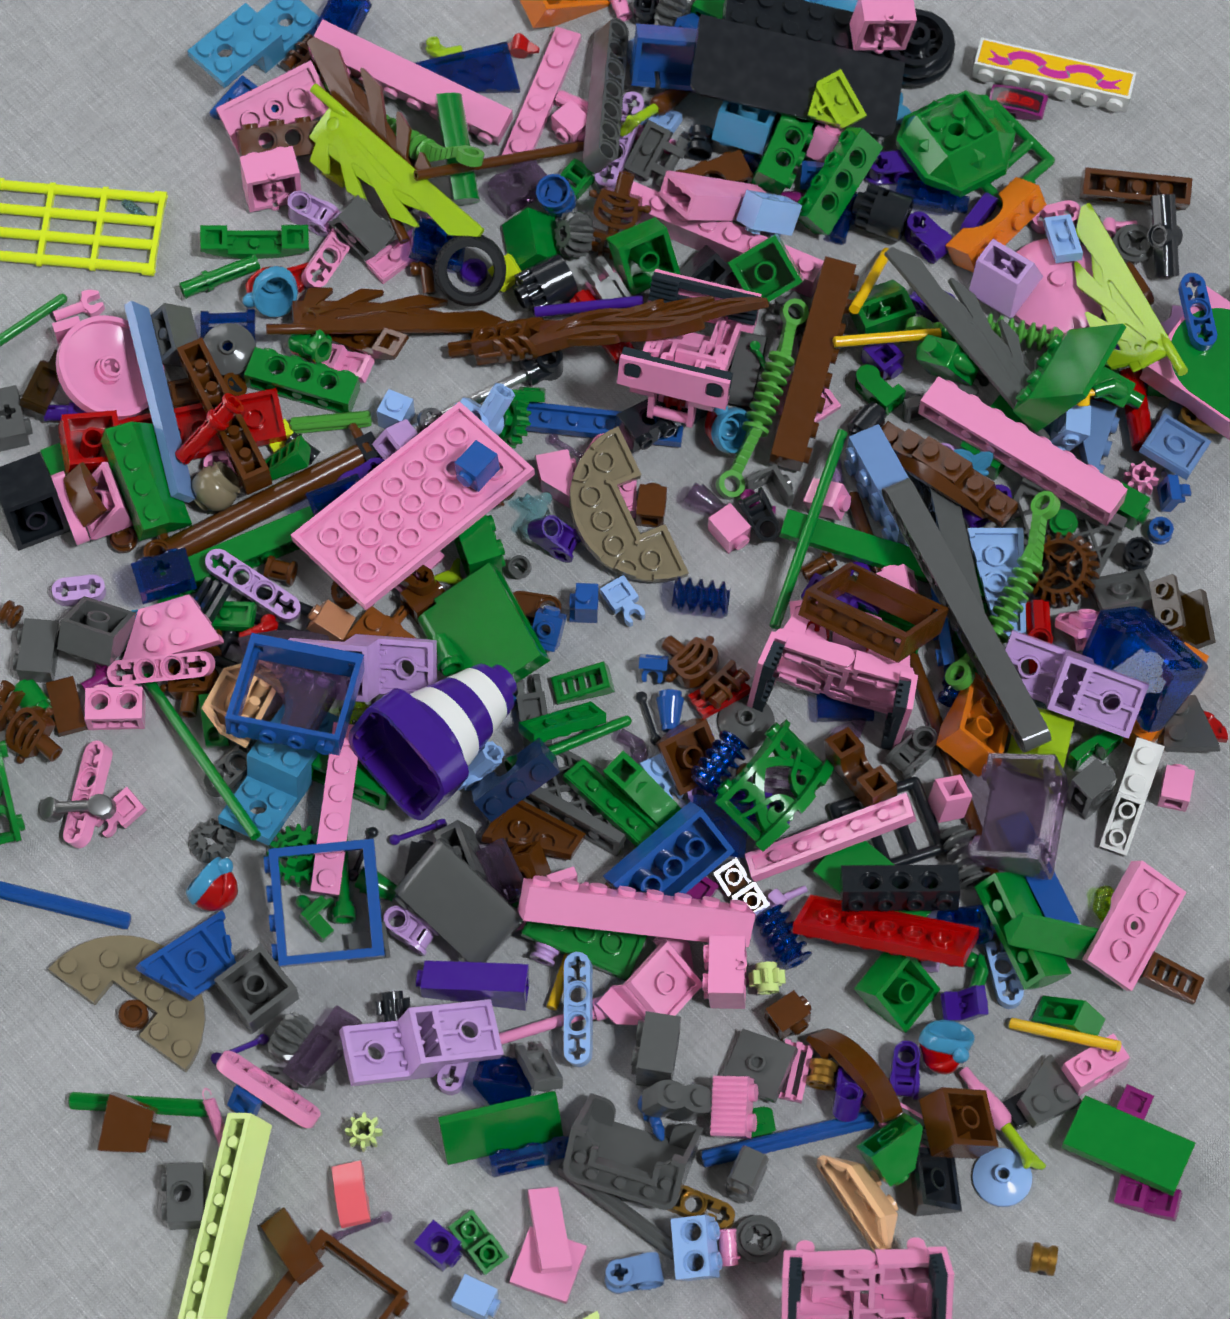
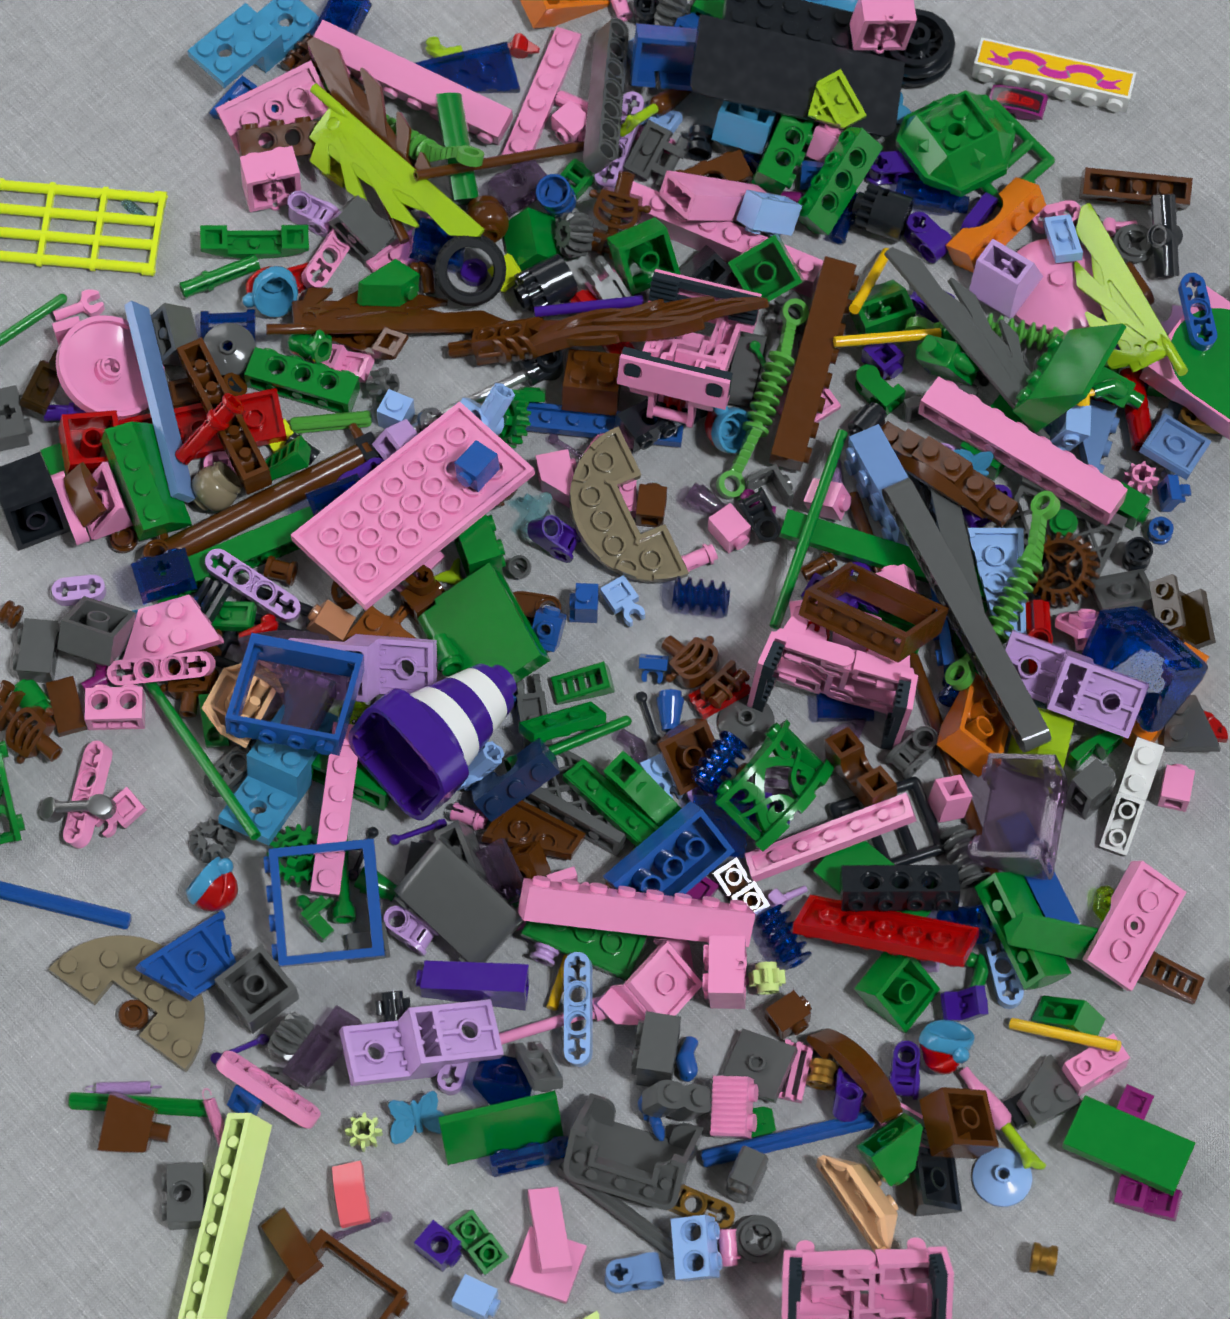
(124, 1087): none -> lavender piece
(380, 382): none -> dark grey gear
(389, 286): none -> green slope
(414, 1115): none -> dark azure piece
(469, 816): none -> bright pink pin
(490, 215): none -> reddish brown piece
(591, 382): none -> reddish brown brick
(686, 1059): none -> blue arm
(700, 557): none -> bright pink pin

